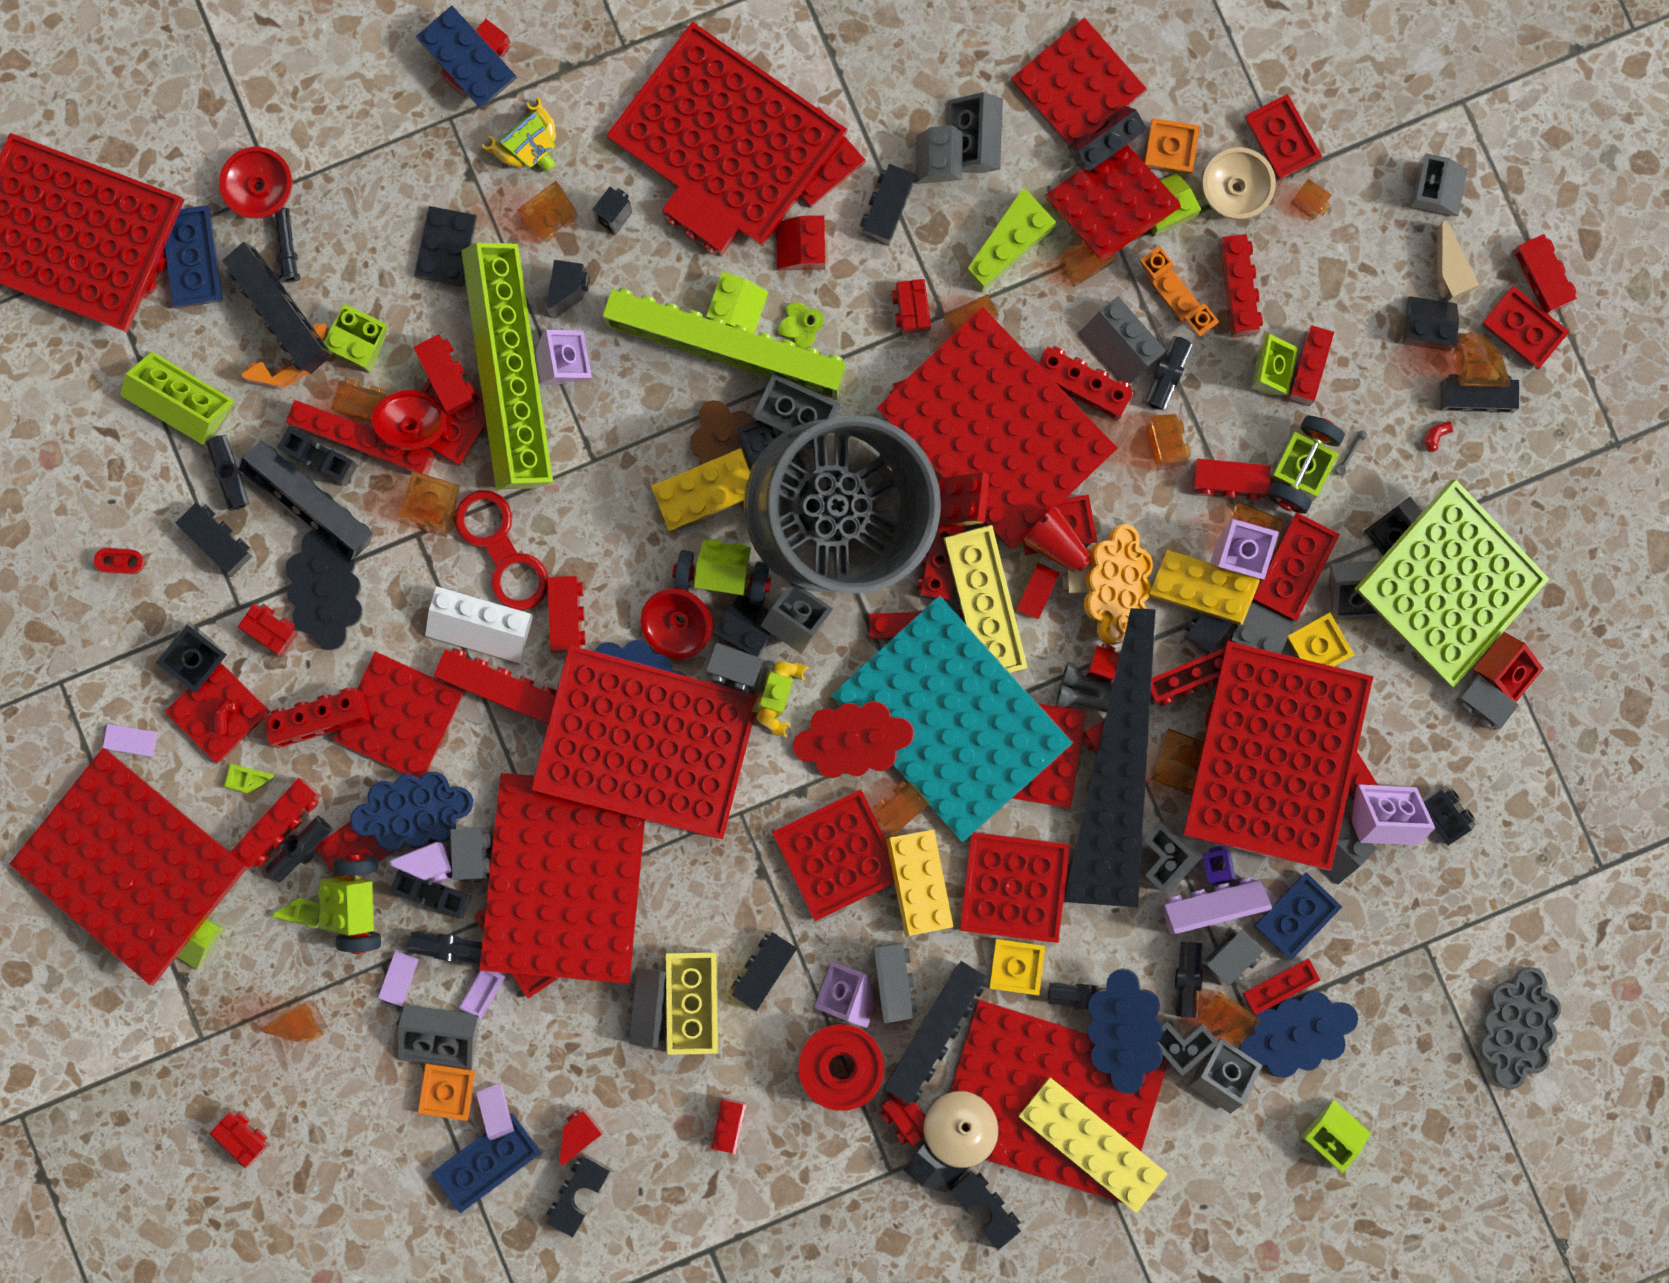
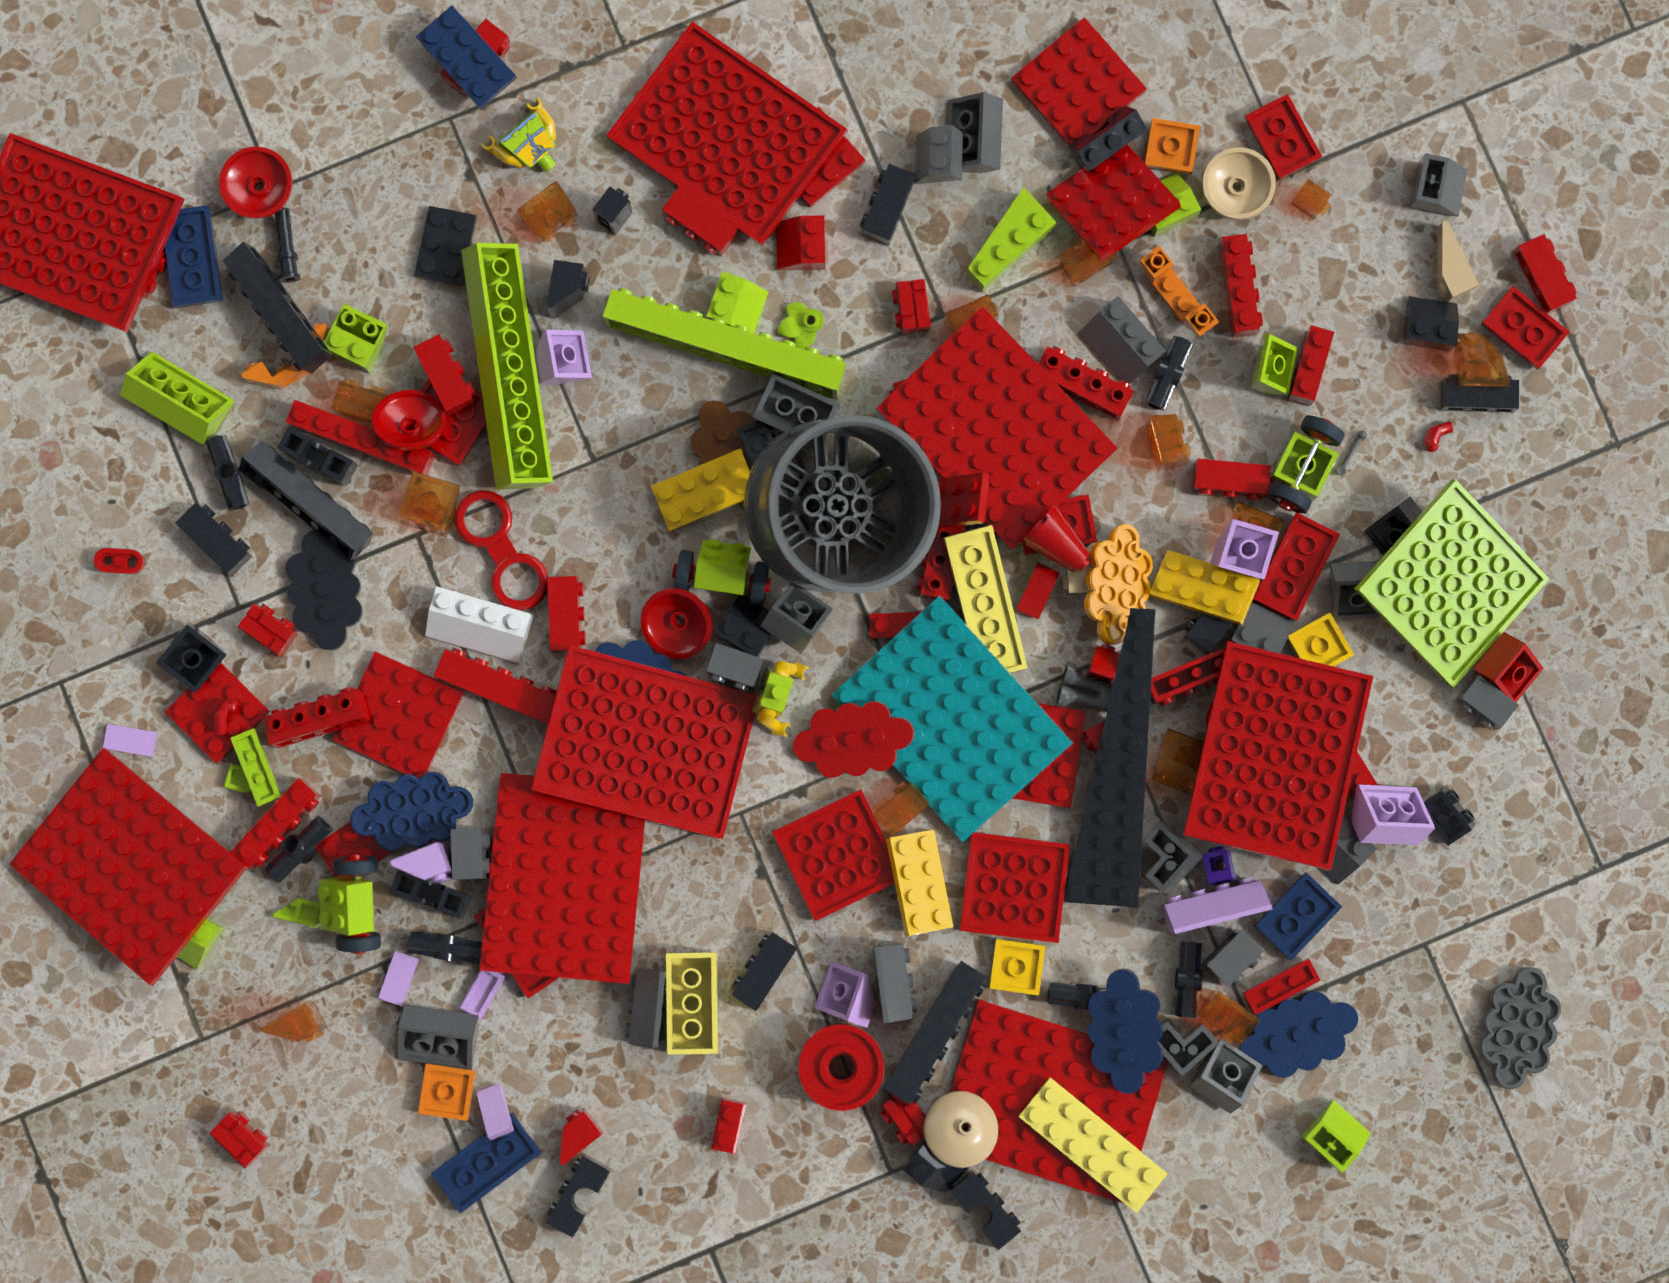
(256, 767): none -> lime plate

